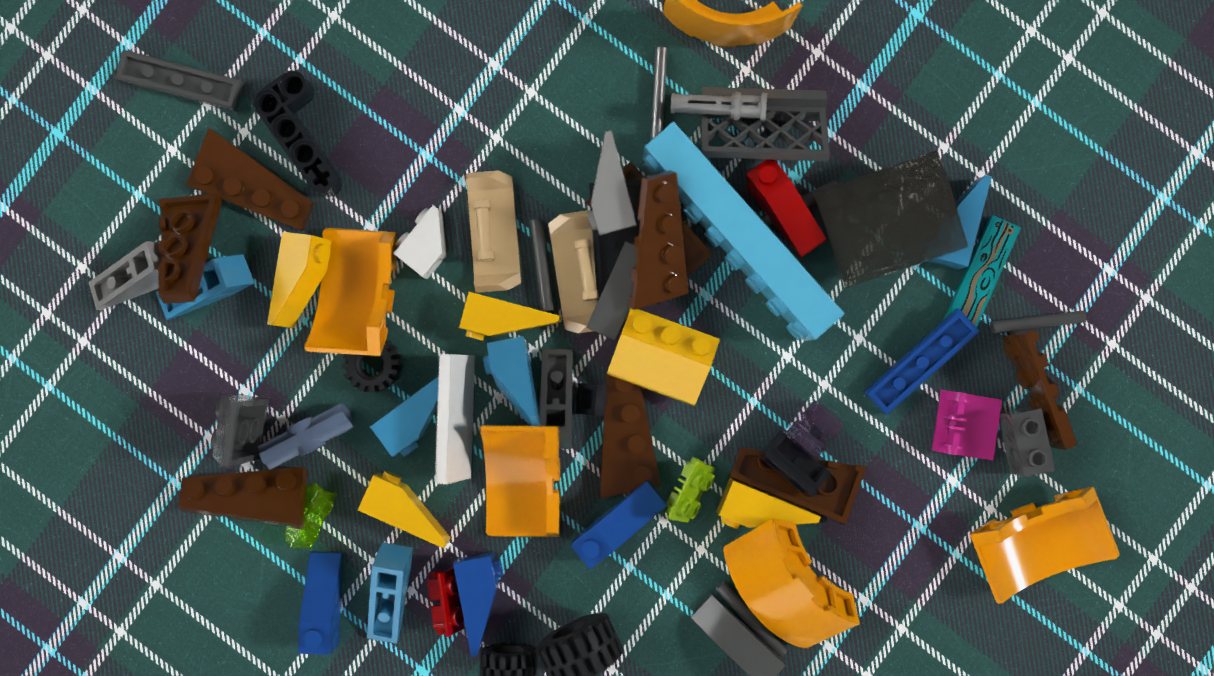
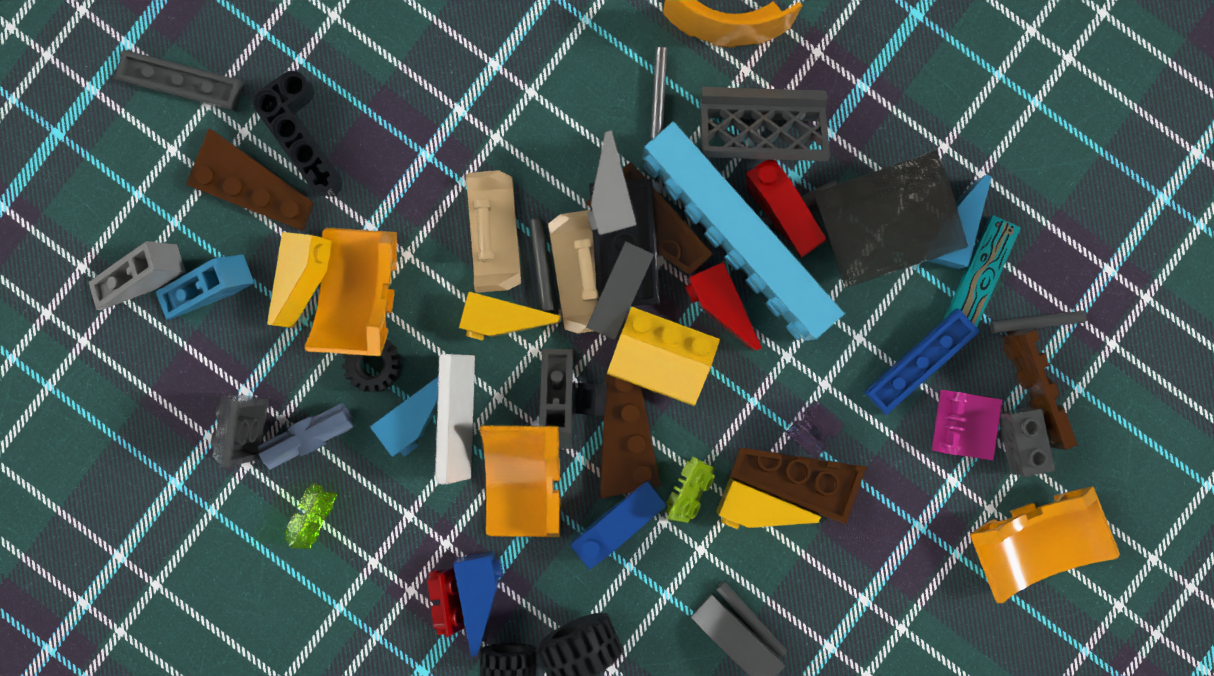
(186, 239): reddish brown wing -> none
(261, 496): reddish brown wing -> none
(321, 604): blue slope -> none
(388, 592): dark azure slope -> none
(400, 507): yellow slope -> none
(425, 244): white slope -> none
(512, 373): dark azure slope -> none
(660, 246): reddish brown wing -> none
(719, 299): none -> red slope
(736, 105): light grey pin -> none
(782, 588): light orange panel -> none
(794, 464): black hinge -> none

